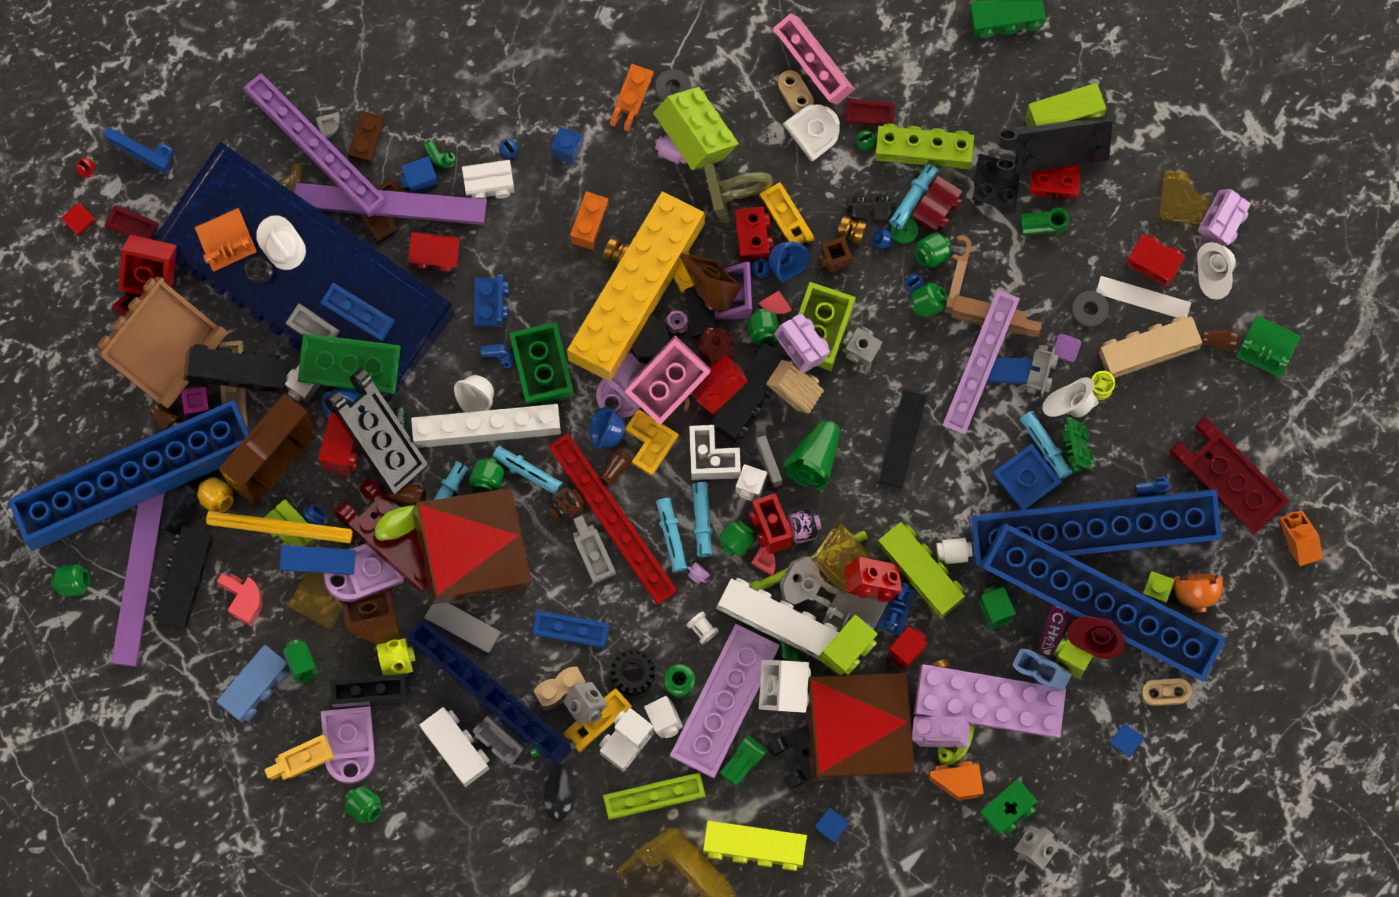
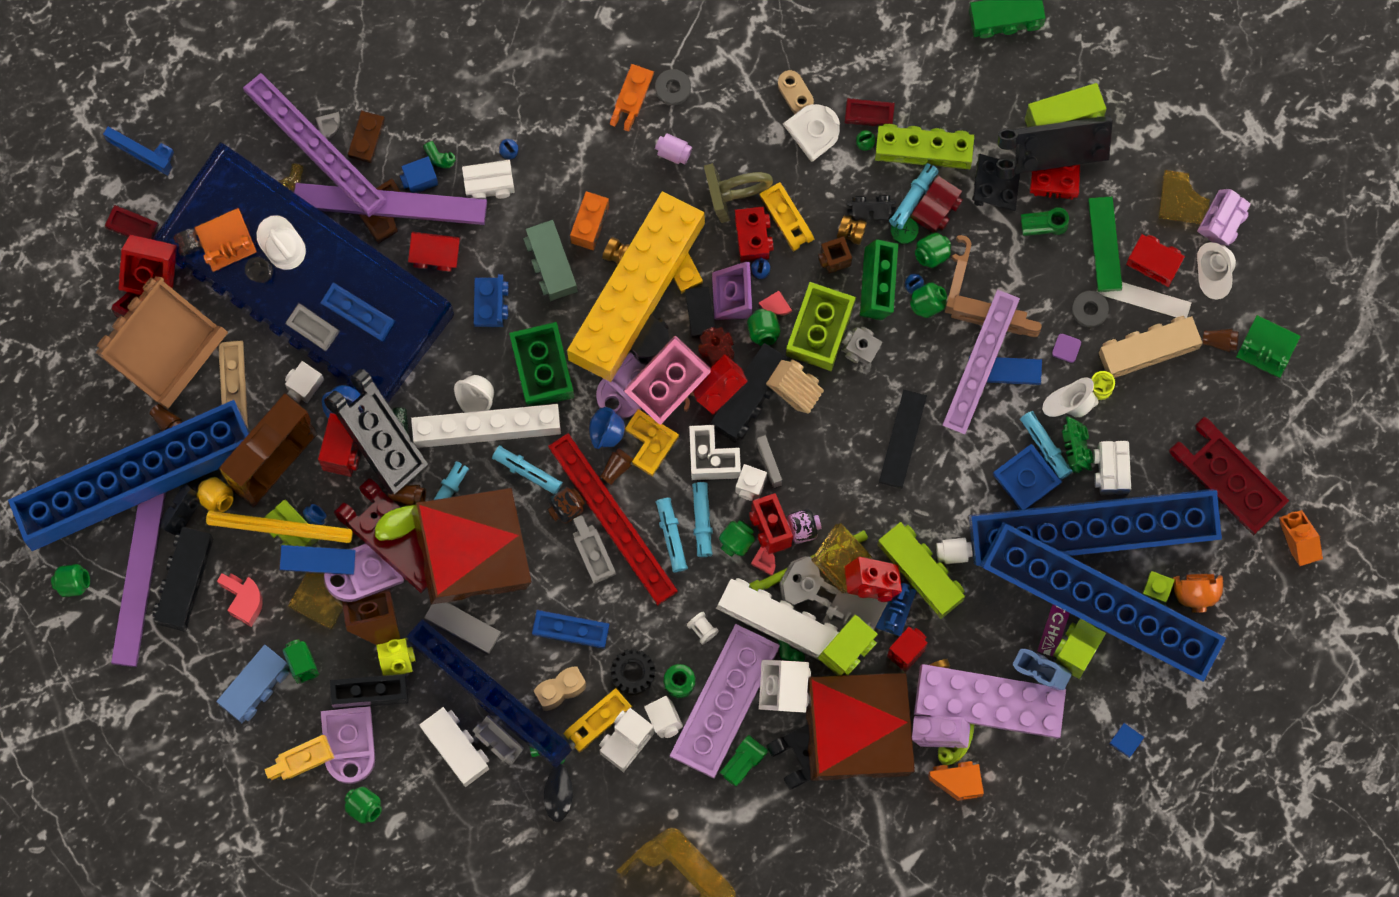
(78, 219): red tile -> none
(82, 172): red hinge -> none
(187, 242): none -> clear smoke wheel
(195, 401): magenta panel -> none
(235, 369): black brick -> none
(334, 359): green tile -> none
(486, 475): green head -> none
(501, 352): blue arm -> none
(550, 260): none -> sand green brick
(566, 145): blue brick -> none
(585, 703): light grey brick -> none
(654, 796): lime tile -> none
(681, 317): lavender plate -> none
(695, 128): lime brick -> none
(698, 573): lavender plate -> none
(711, 281): reddish brown slope -> none
(754, 844): neon yellow brick -> none
(788, 260): blue helmet -> none
(802, 342): lavender brick -> none
(813, 59): bright pink brick -> none
(814, 456): green cone -> none
(831, 825): blue tile -> none
(879, 279): none -> green brick
(882, 238): blue hinge -> none
(996, 608): green brick -> none
(1014, 795): green brick -> none
(1037, 846): light grey brick -> none
(1045, 361): light grey hinge -> none
(1096, 637): dark red piece -> none
(1105, 244): none -> green tile
(1113, 466): none -> white brick
(1160, 486): blue arm -> none
(1165, 691): tan plate -> none

